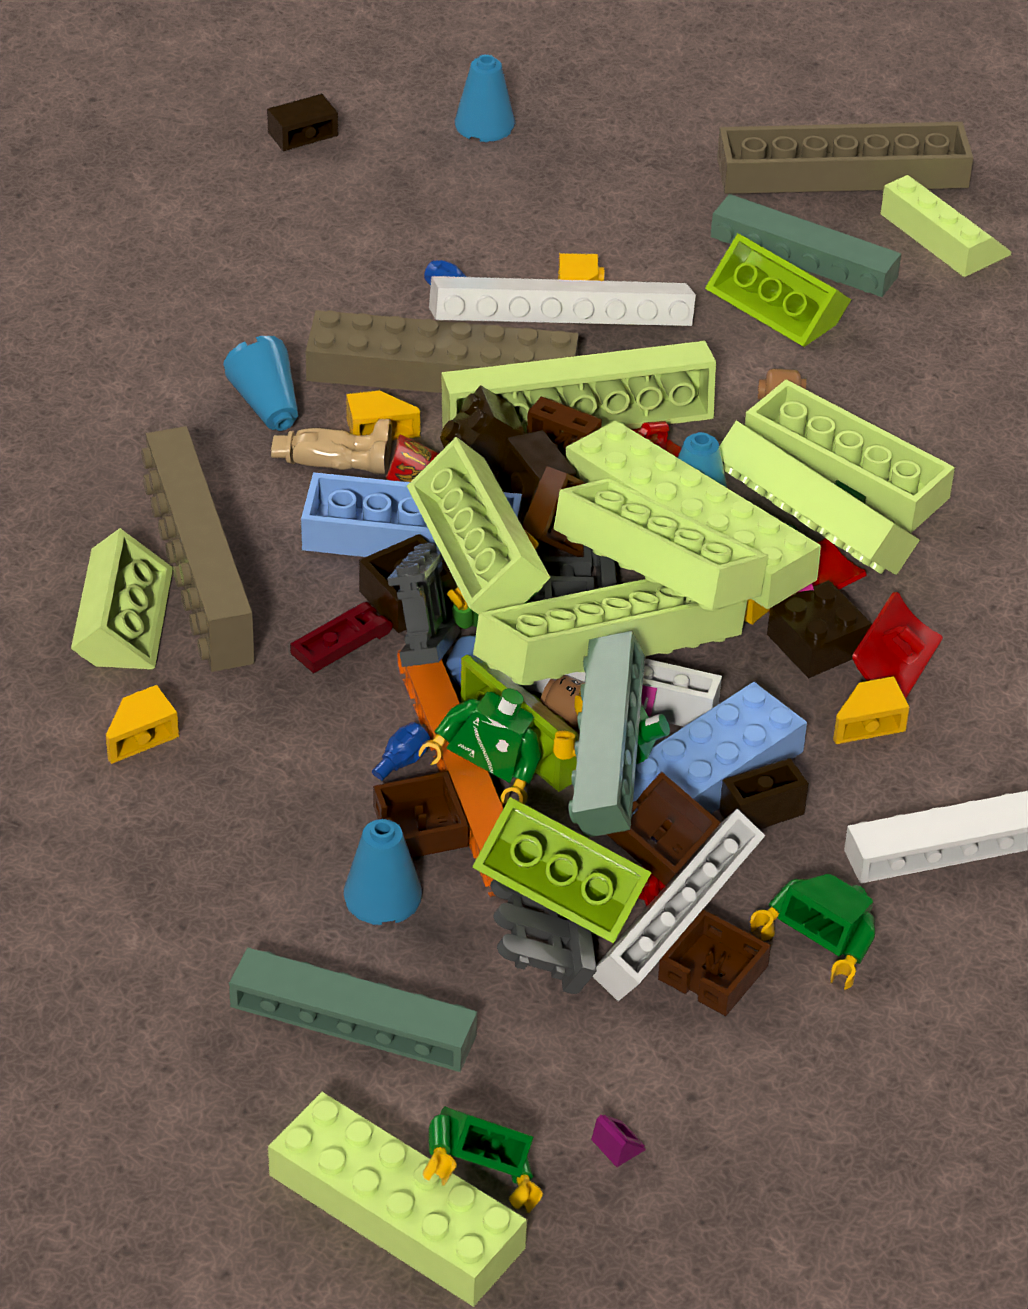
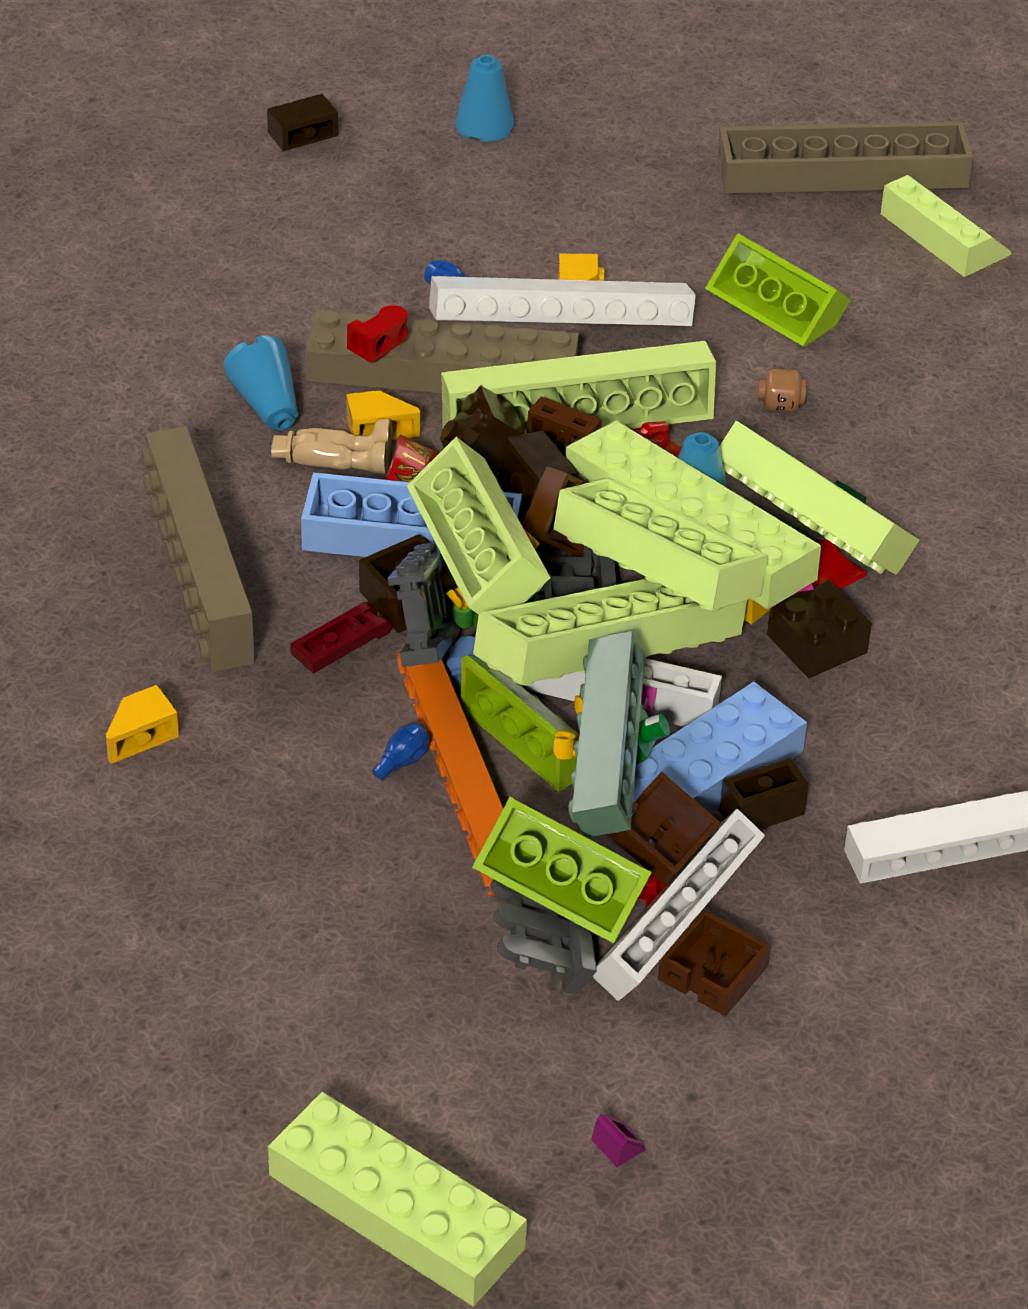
(122, 604): yellowish green slope -> none
(353, 1009): sand green brick -> none
(378, 334): none -> red leg
(382, 876): dark azure cone -> none
(425, 805): reddish brown piece -> none
(485, 1145): green torso -> none
(493, 736): green torso -> none
(560, 698): medium nougat head -> none
(808, 245): sand green brick -> none
(828, 914): green torso -> none
(840, 446): yellowish green brick -> none
(872, 711): yellow slope -> none
(896, 646): red shield -> none

